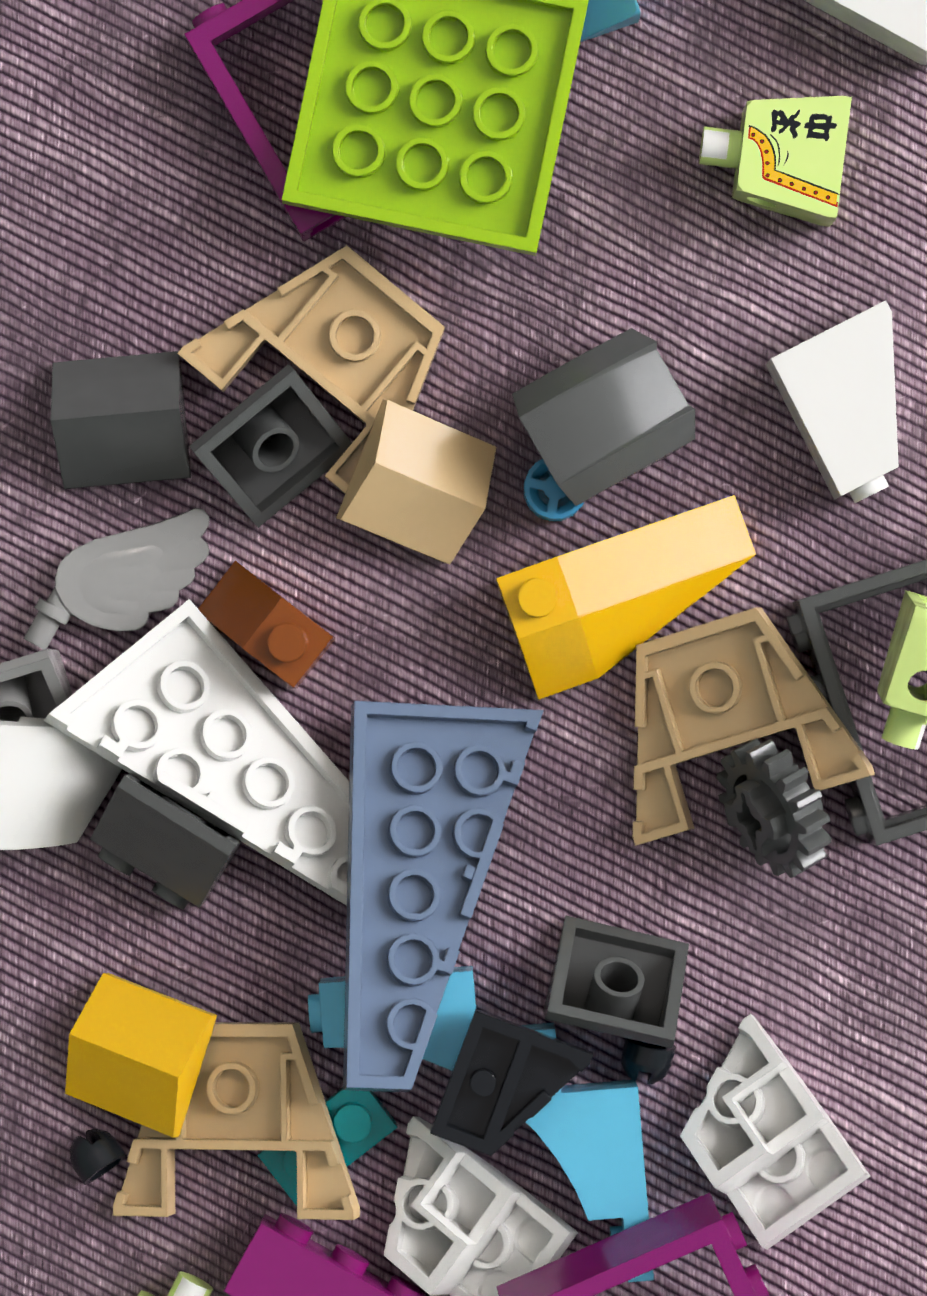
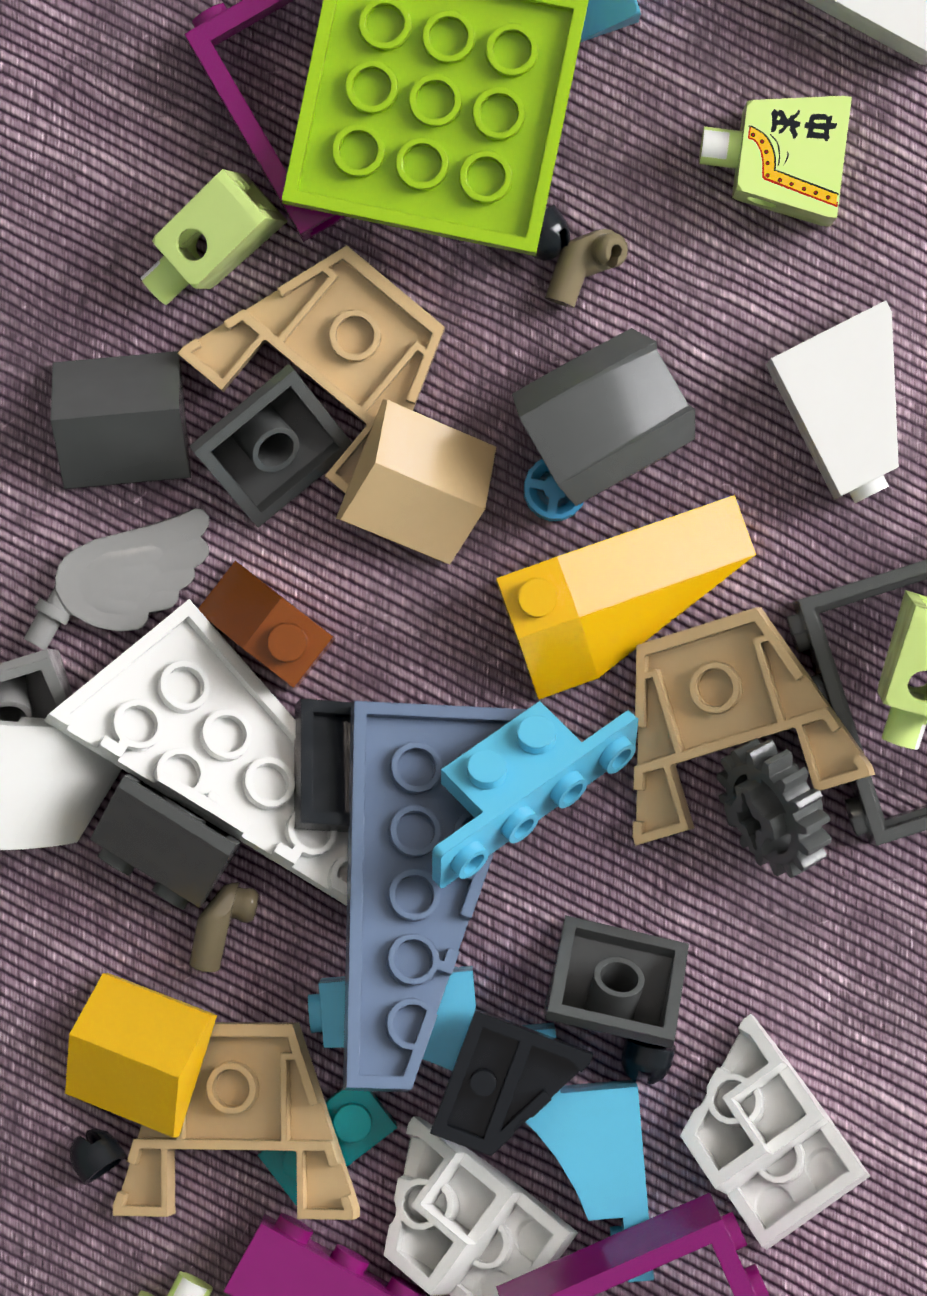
(214, 923): none -> dark tan arm
(234, 222): none -> yellowish green torso
(322, 765): none -> black tile
(519, 779): none -> medium azure bracket
(553, 236): none -> black hinge
(583, 258): none -> dark tan arm

